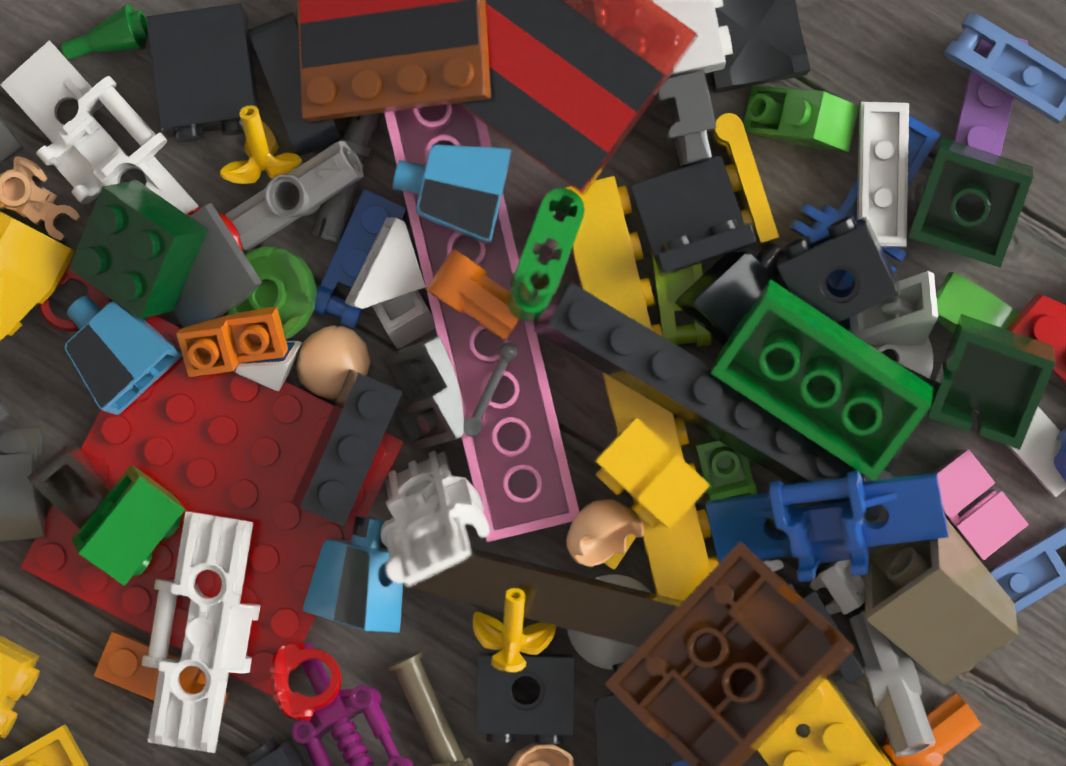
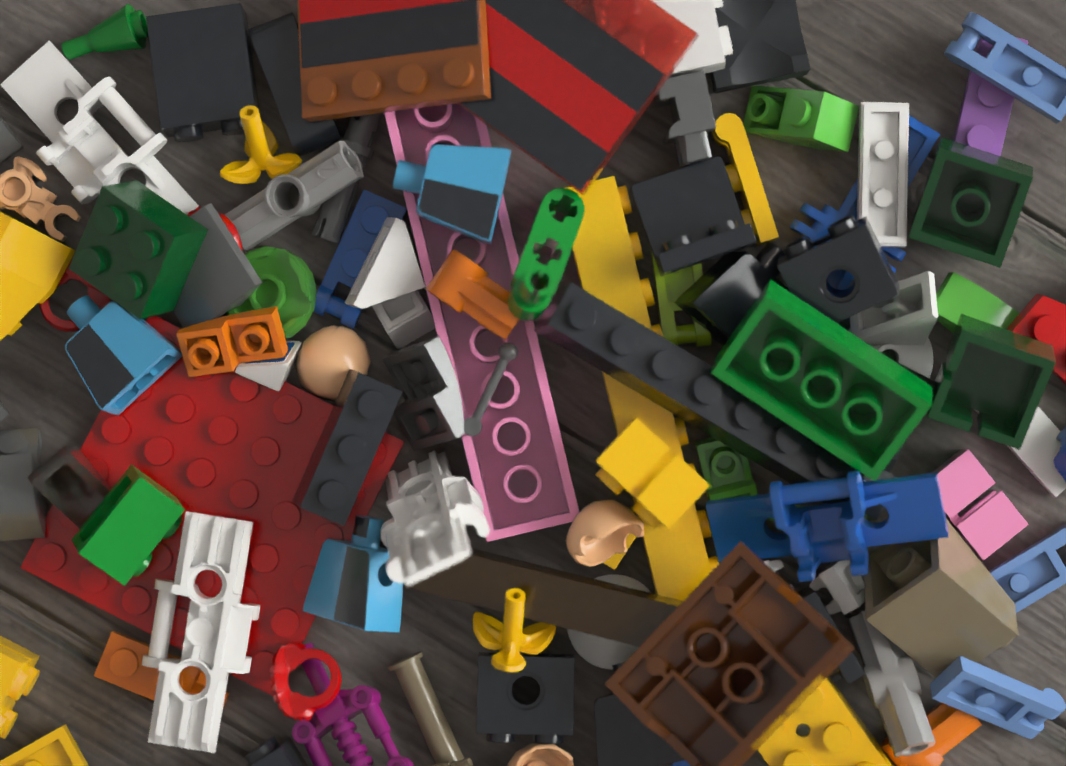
(996, 697): none -> medium blue plate

